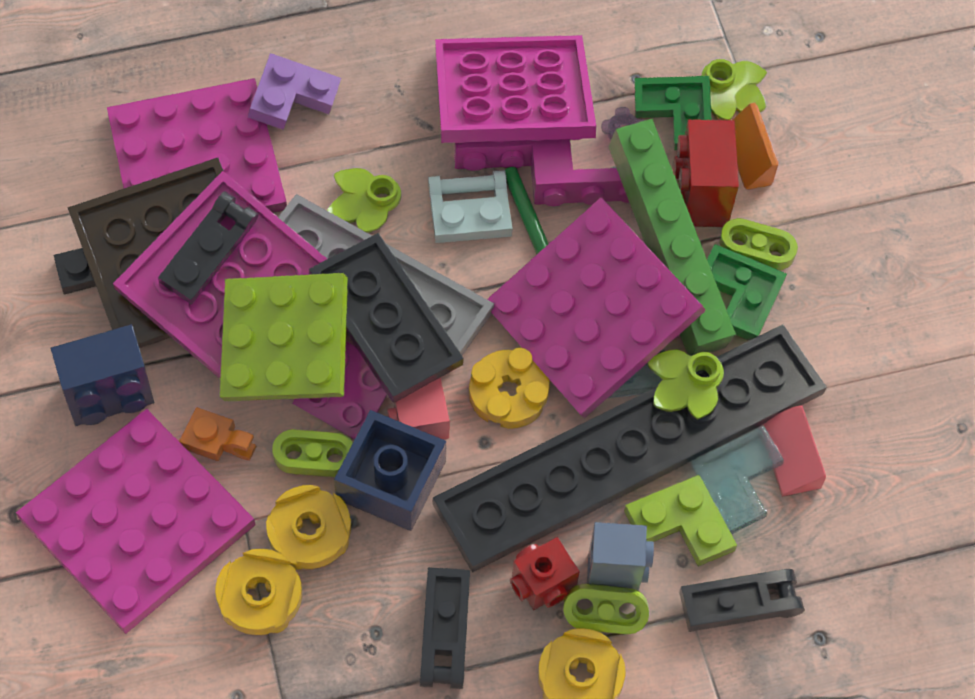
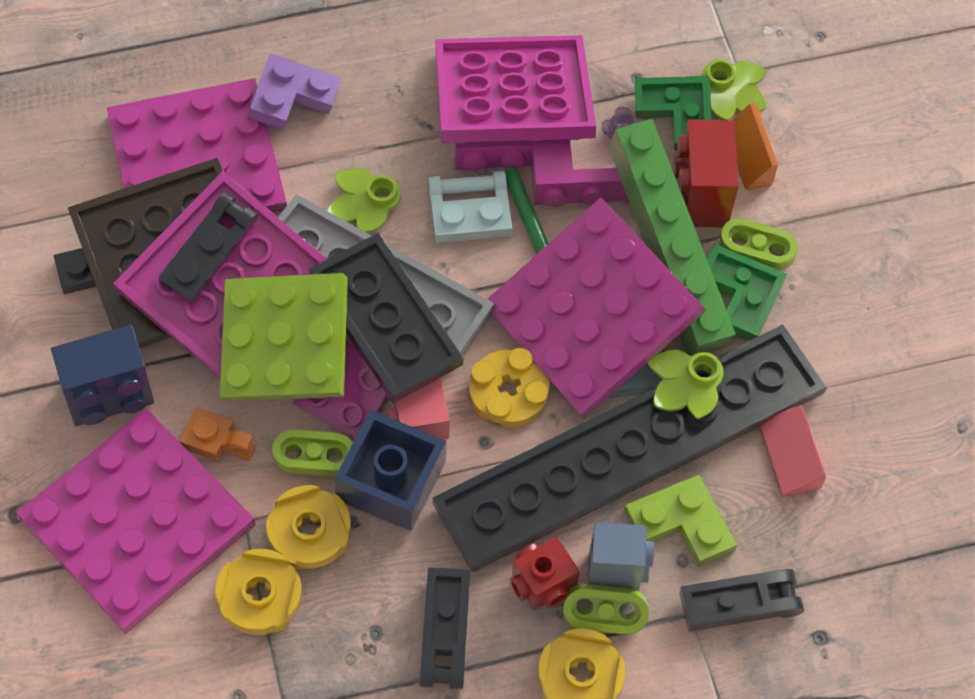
(728, 474): clear light blue tile -> none

